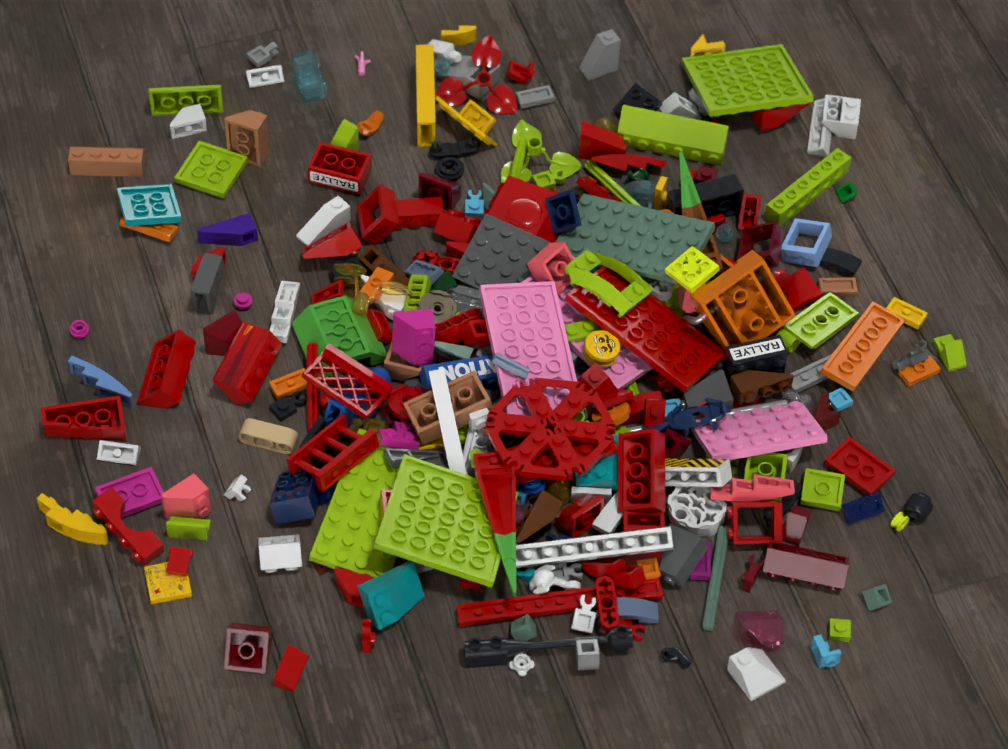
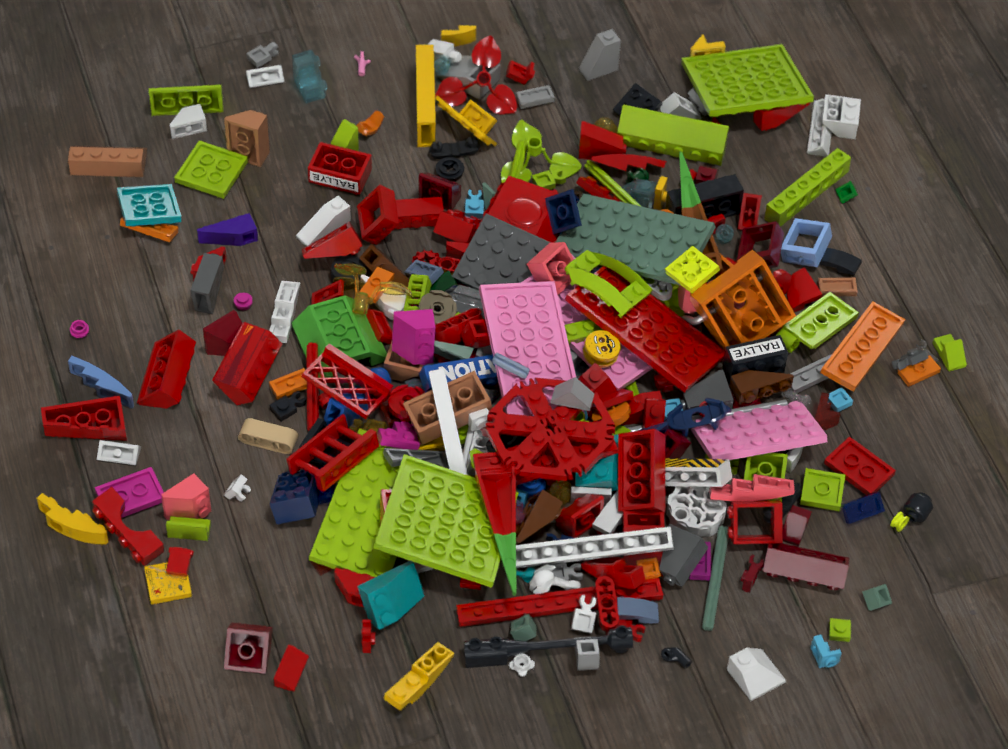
(280, 553): white slope -> none
(420, 677): none -> yellow slope
(573, 395): none -> light grey slope
(764, 626): clear pink slope -> none
(912, 314): yellow plate -> none

